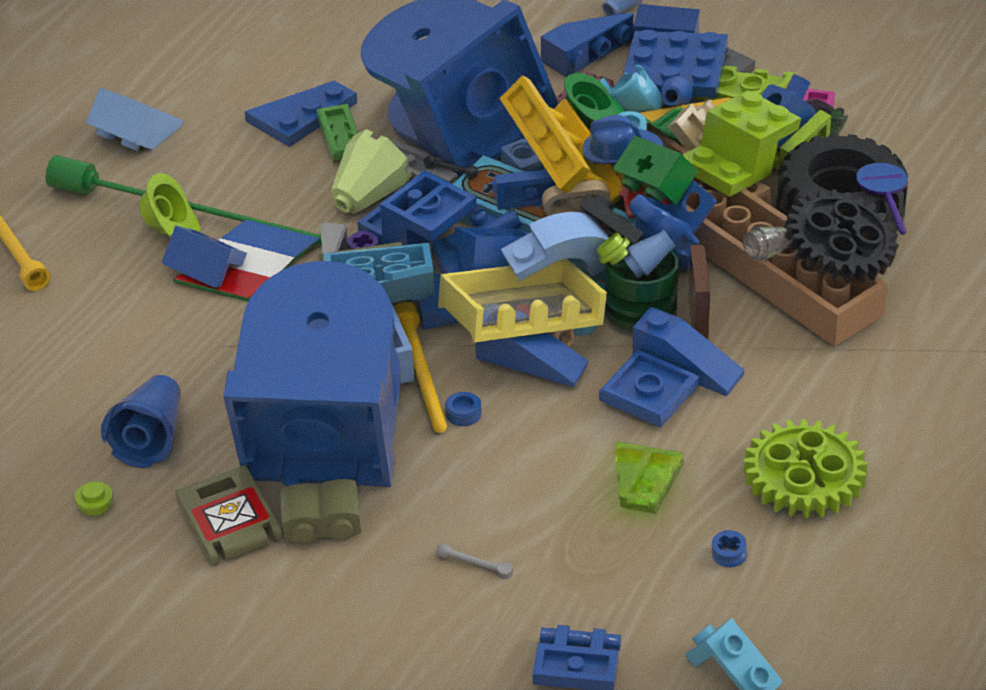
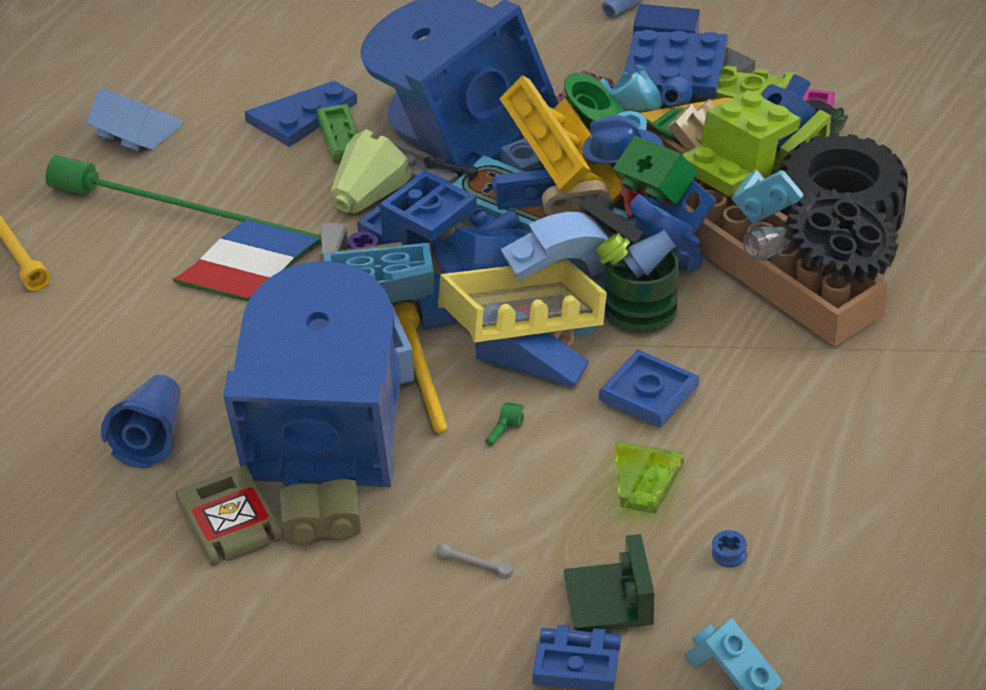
(94, 498): lime plate -> none
(166, 206): lime piece -> none
(201, 256): blue panel -> none
(463, 408): blue tile -> none
(509, 414): none -> green hand
(584, 41): blue slope -> none
(612, 593): none -> dark green bracket
(683, 346): blue slope -> none
(699, 290): reddish brown tile -> none
(766, 196): none -> medium azure bracket
(805, 468): lime gear -> none
(884, 180): blue piece -> none

